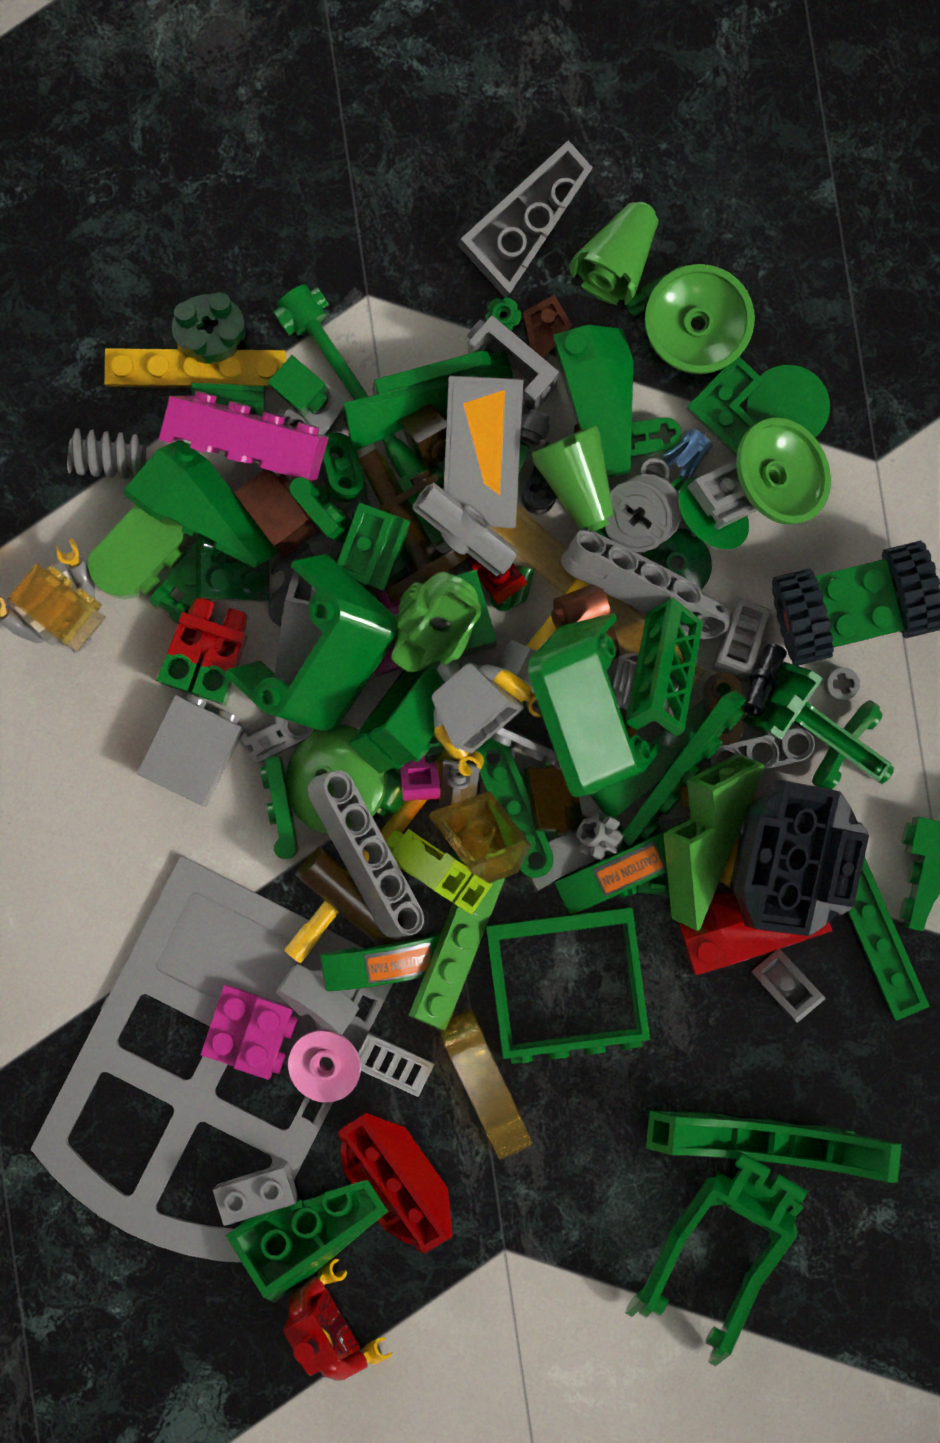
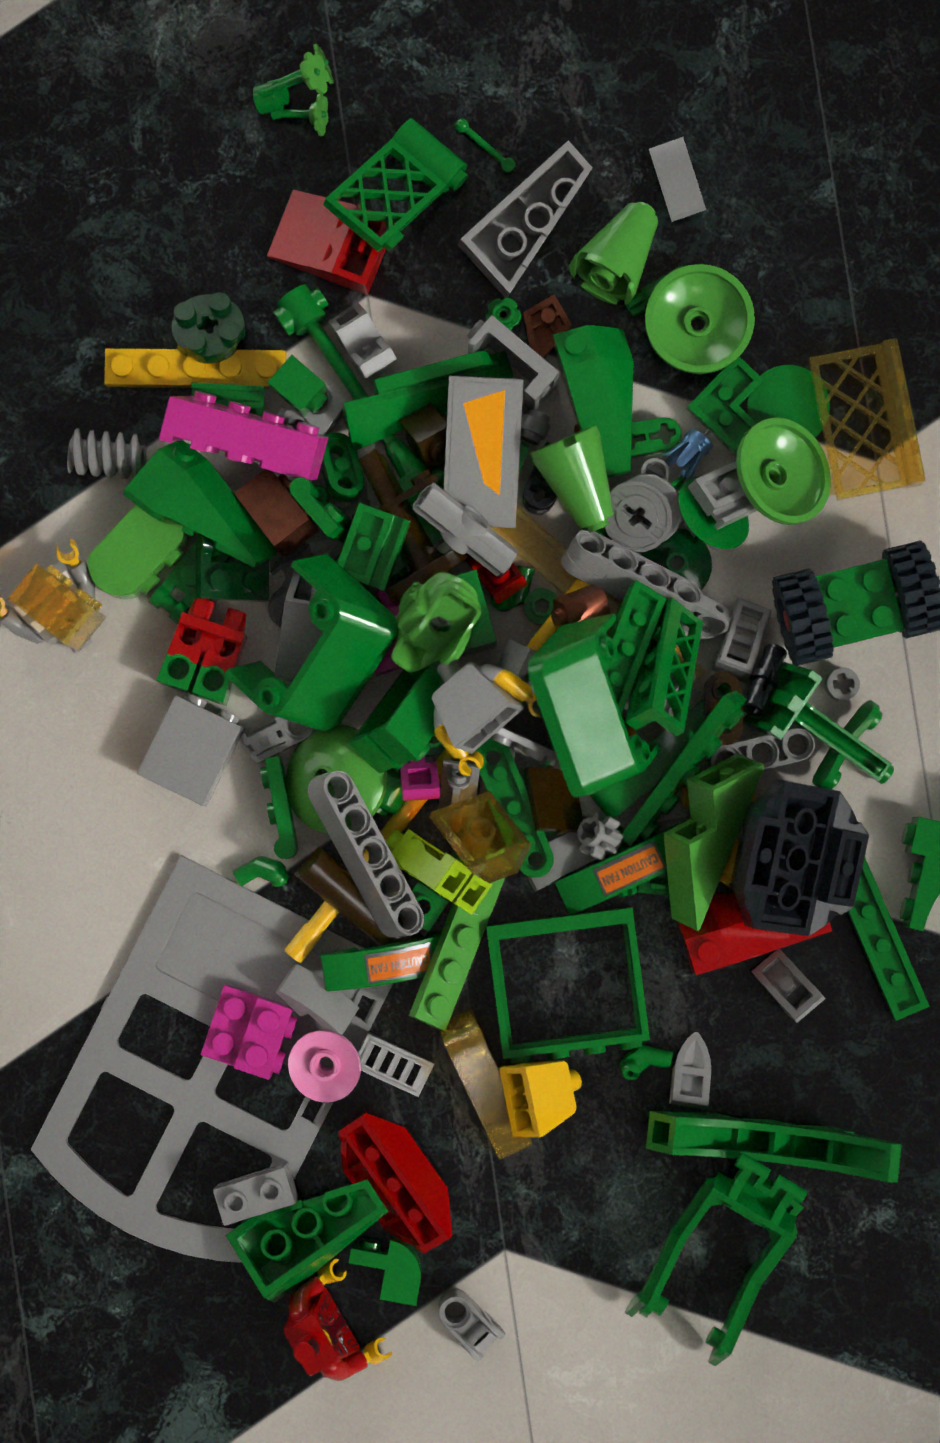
(264, 868): none -> green arm
(274, 95): none -> plant
(324, 245): none -> red slope
(362, 341): none -> light grey brick
(400, 1264): none -> green brick
(422, 160): none -> green piece
(436, 901): none -> green plate
(473, 1328): none -> light grey piece
(507, 164): none -> green hinge
(529, 605): none -> green plate
(539, 1096): none -> yellow torso
(632, 636): none -> green plate
(641, 1058): none -> green arm
(677, 179): none -> light grey slope
(691, 1074): none -> light grey plate
(898, 414): none -> clear yellow fence

